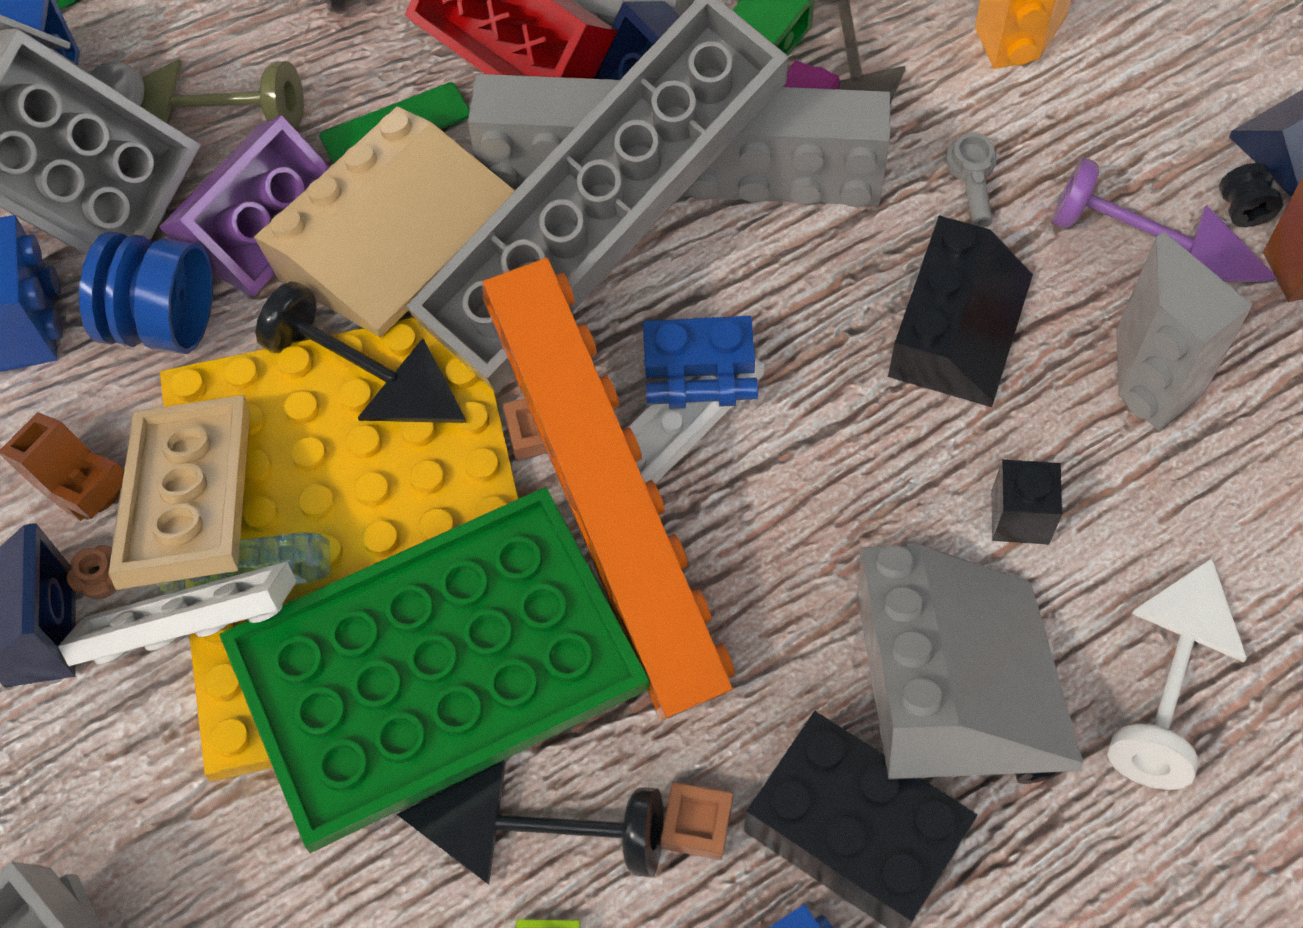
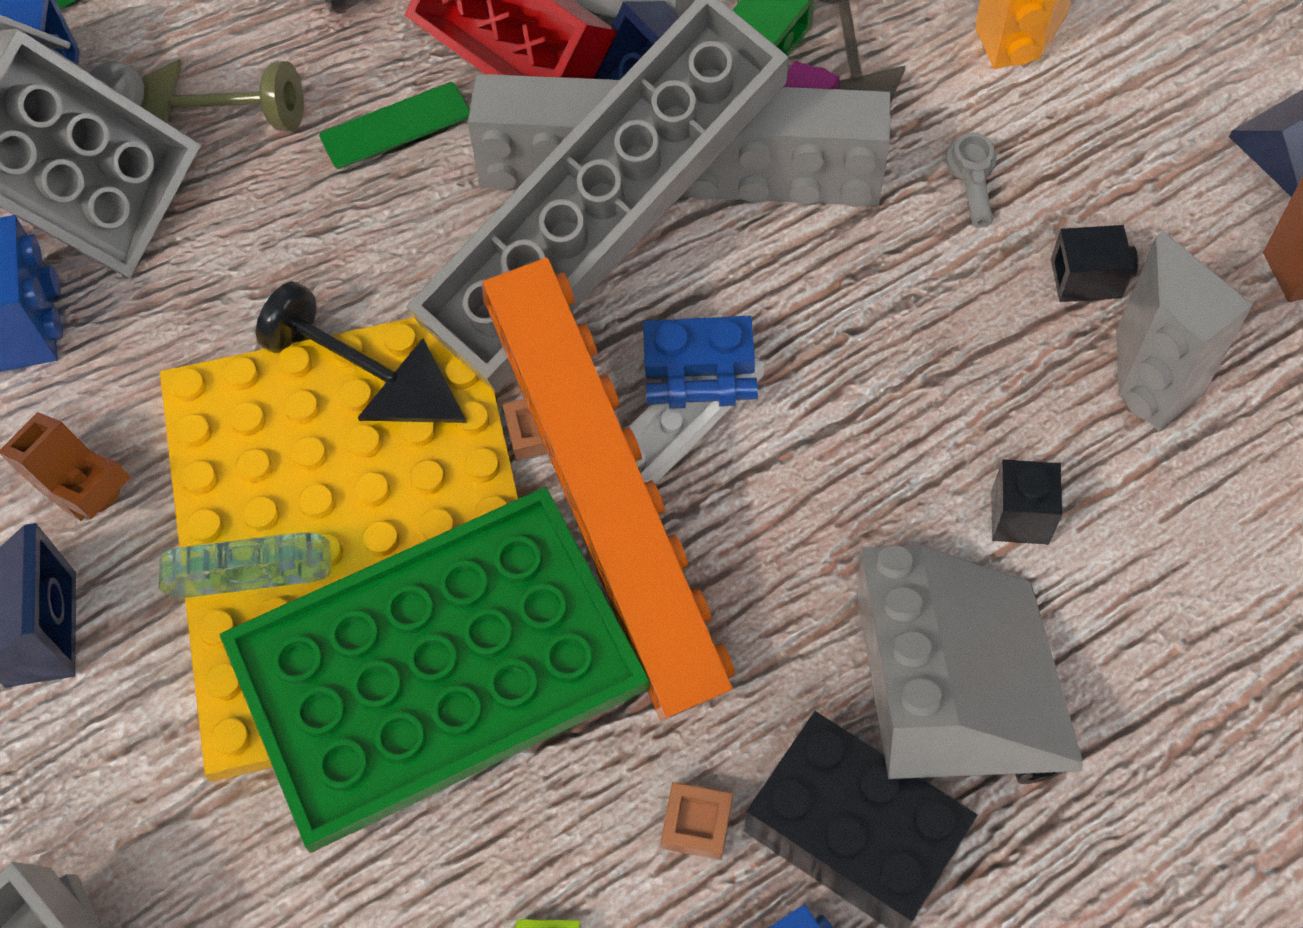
(91, 585): nougat plate -> none
(146, 292): blue wheel -> none
(162, 619): white plate -> none
(181, 493): tan plate -> none
(244, 197): medium lavender slope -> none
(383, 220): tan slope -> none
(467, 818): black piece -> none
(961, 314): black slope -> none
(1093, 263): none -> black brick
(1198, 613): white piece -> none
(1212, 244): medium lavender piece -> none
(1250, 195): black wheel -> none

